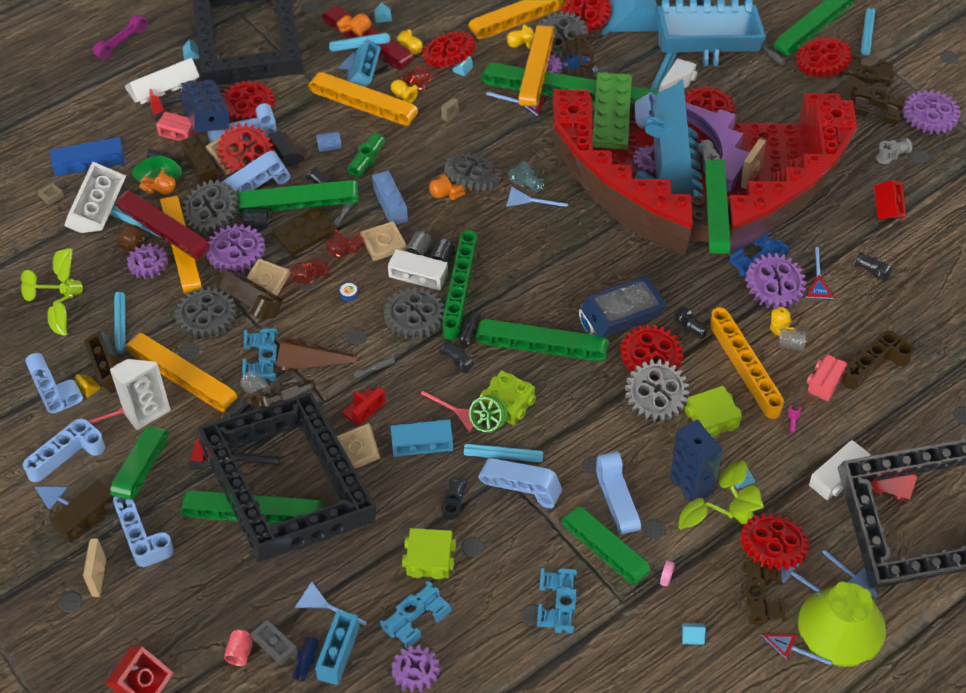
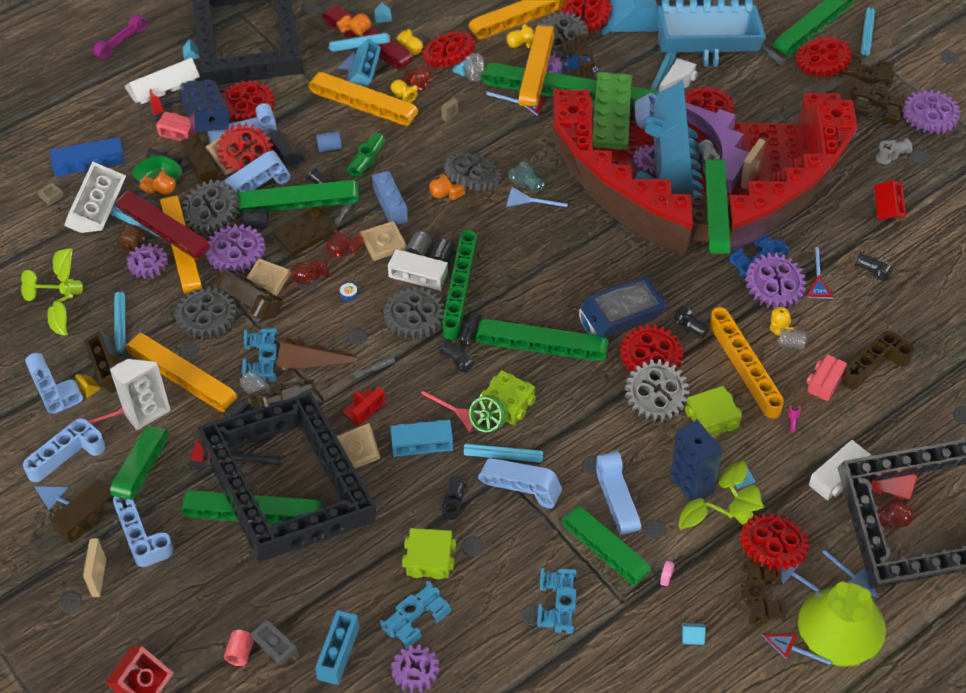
(305, 658): clear blue pin -> none
(313, 599): light blue piece -> none
(474, 67): none -> clear piece
(898, 514): none -> clear red piece

